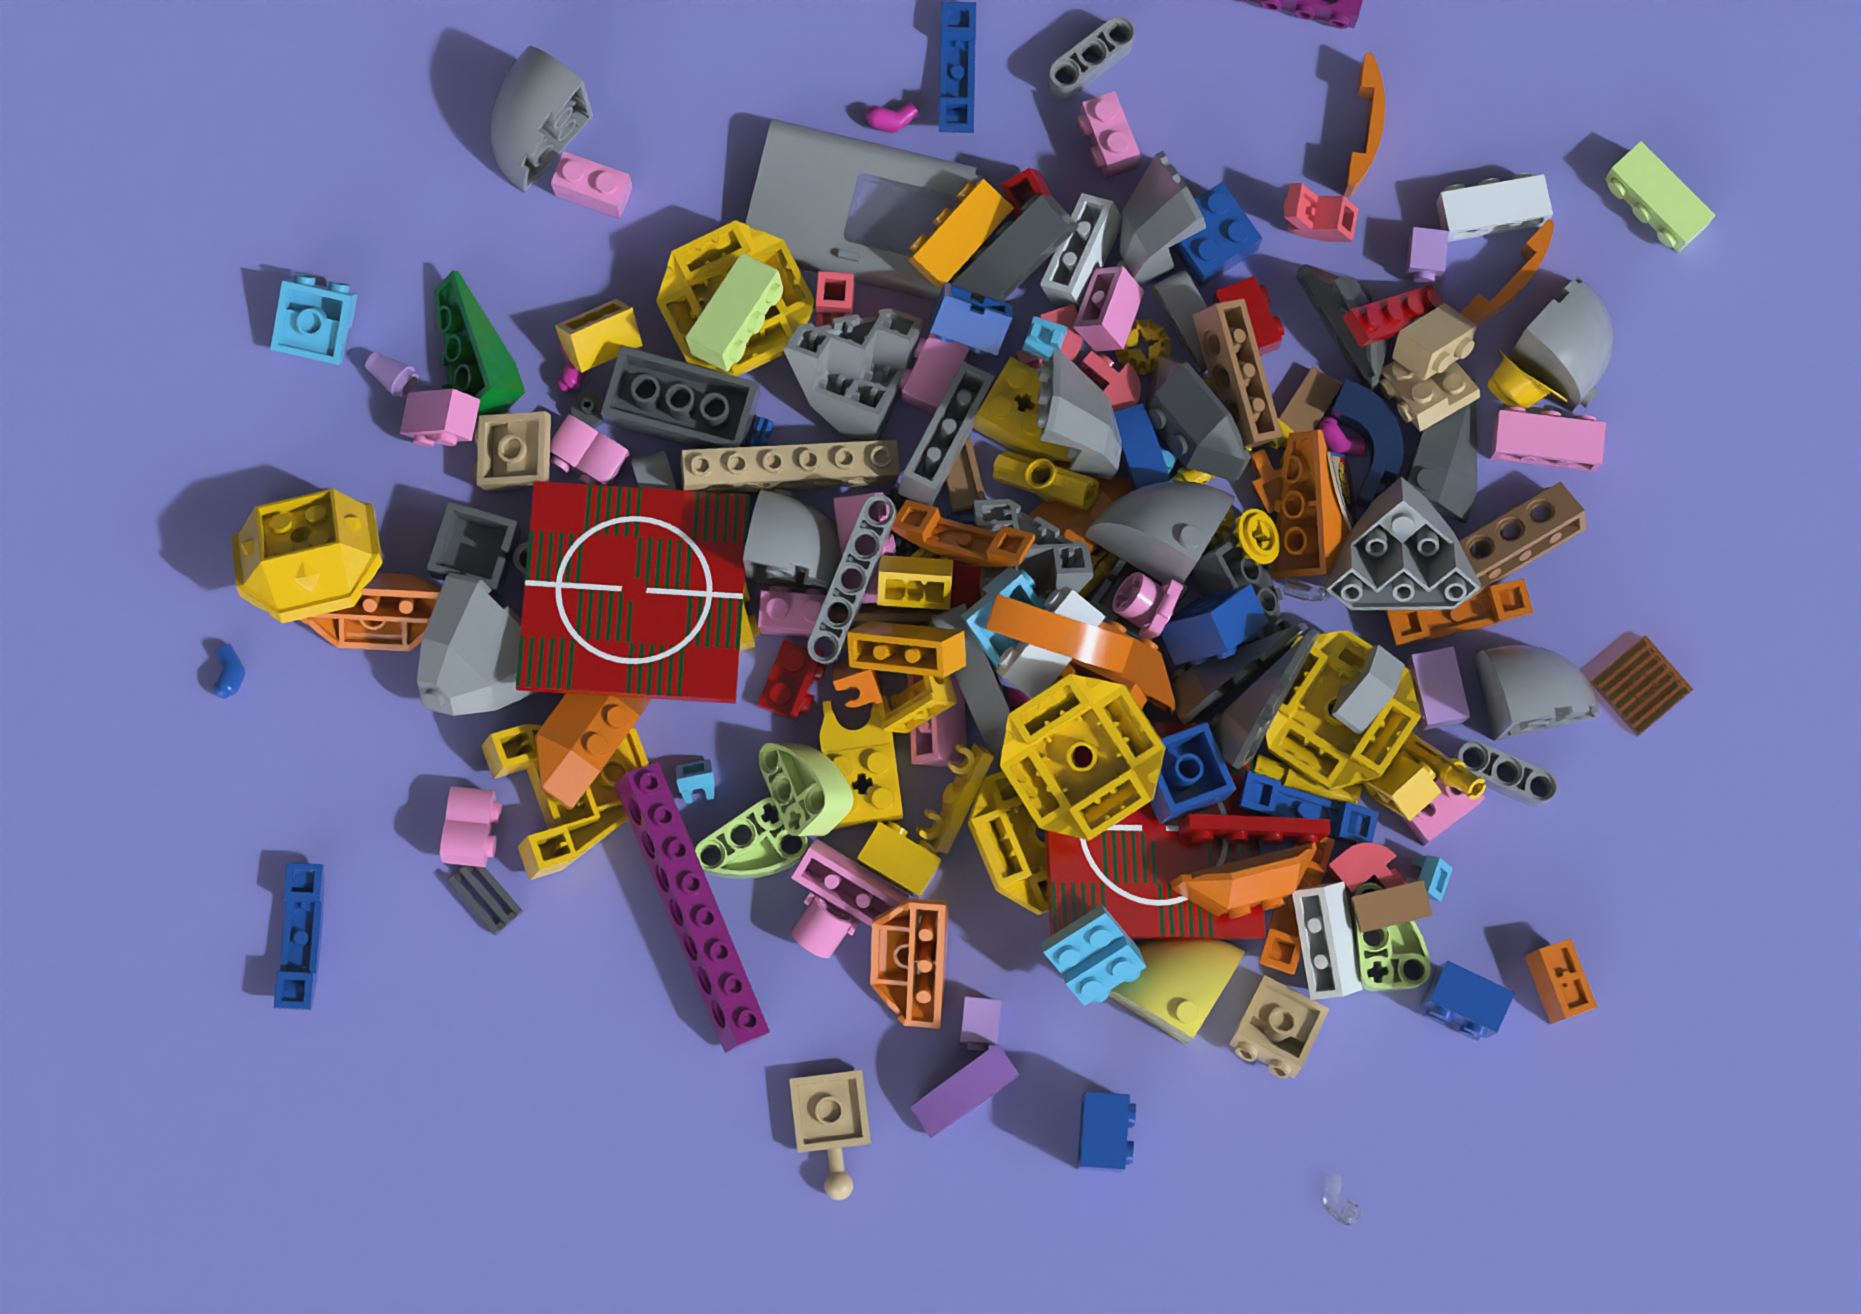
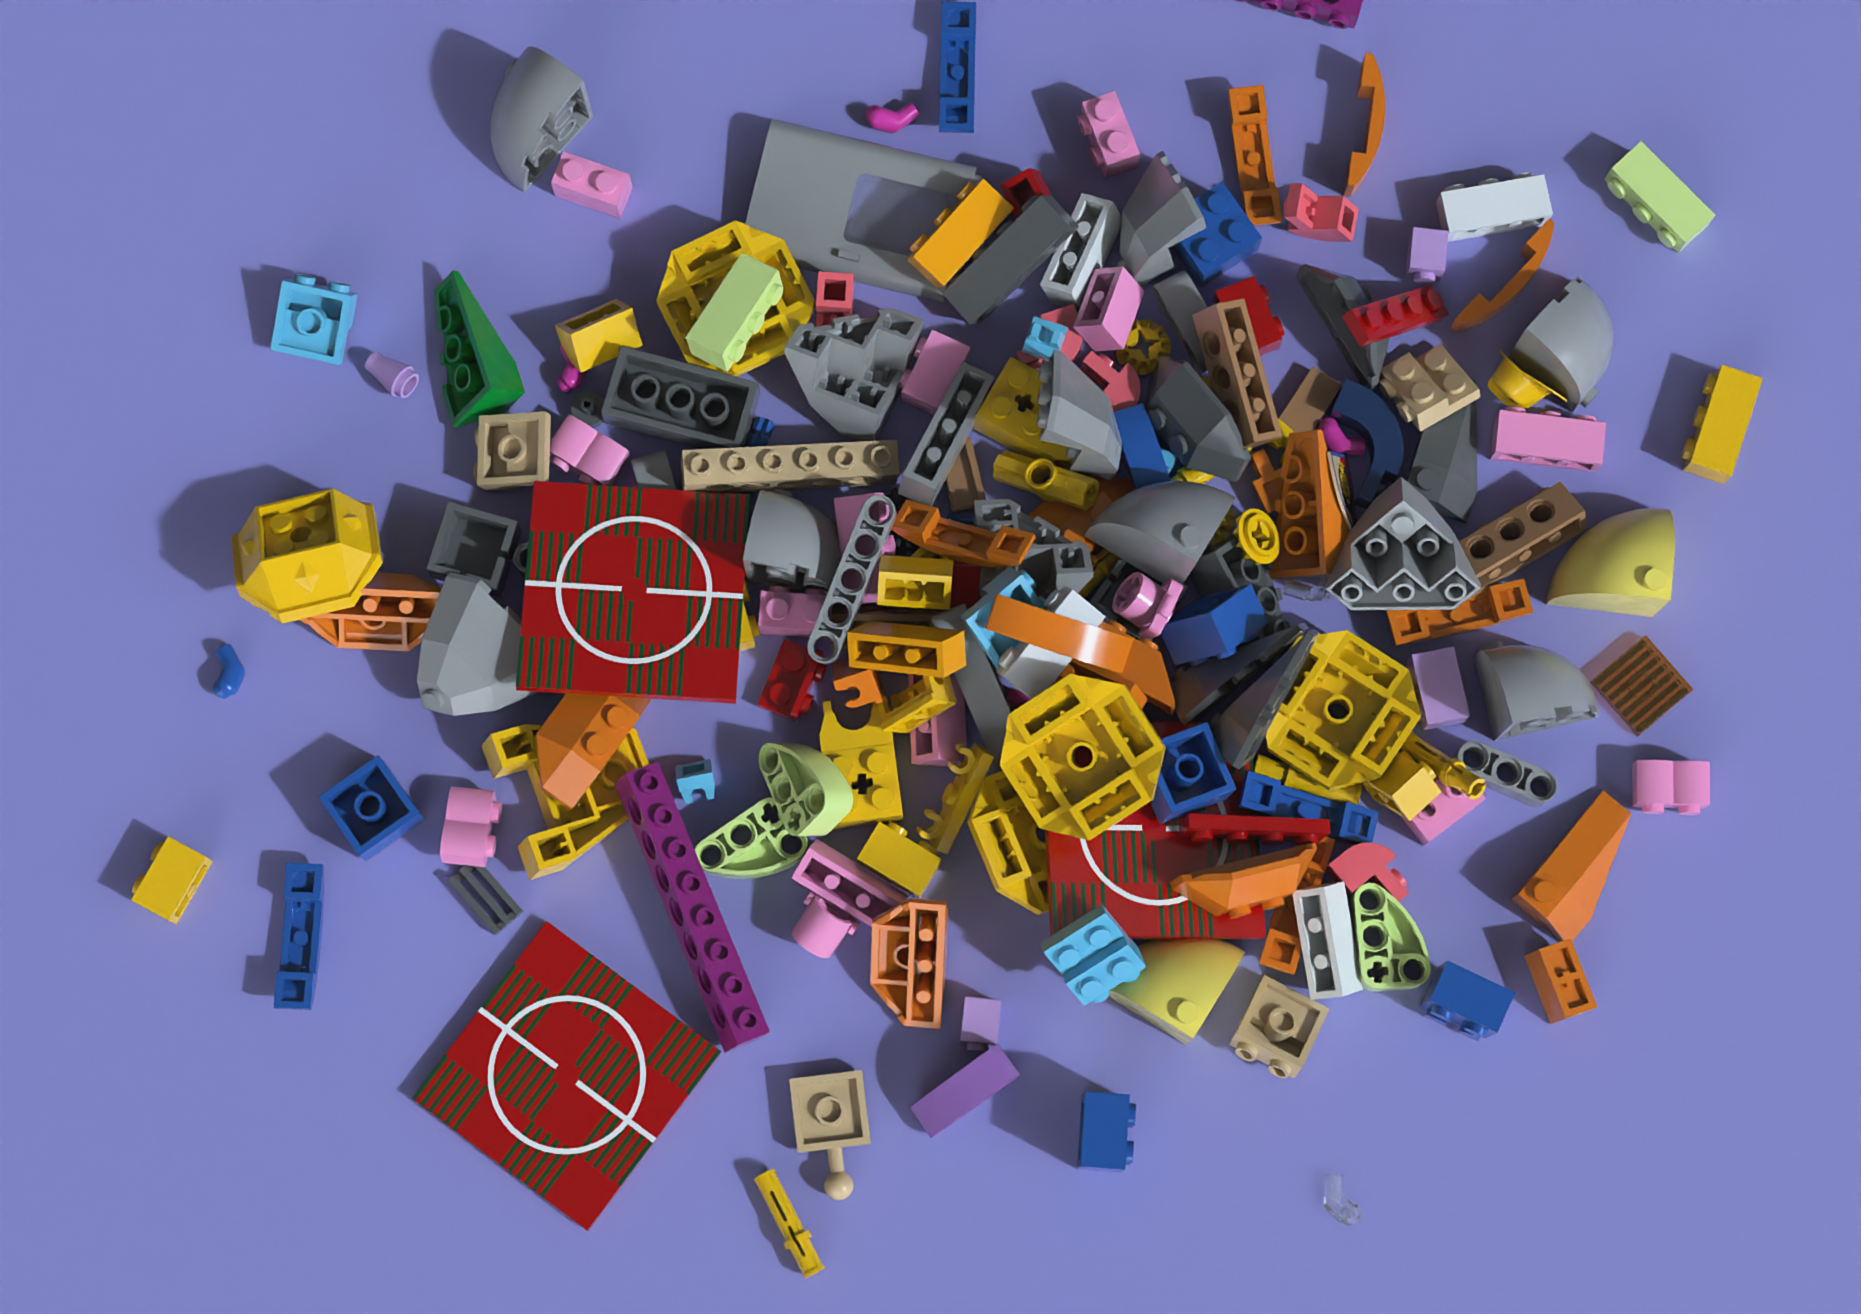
(170, 879): none -> yellow brick
(371, 808): none -> blue brick
(439, 417): bright pink brick -> none
(567, 1075): none -> red tile
(772, 1191): none -> yellow pin
(970, 321): brick -> none
(1098, 43): light grey beam -> none
(1253, 155): none -> orange slope
(1367, 695): light grey slope -> none
(1391, 906): medium nougat tile -> none
(1434, 341): tan brick -> none
(1435, 875): medium azure tile -> none
(1571, 877): none -> orange wedge
(1619, 565): none -> light yellow brick
(1671, 785): none -> bright pink brick
(1721, 423): none -> yellow brick

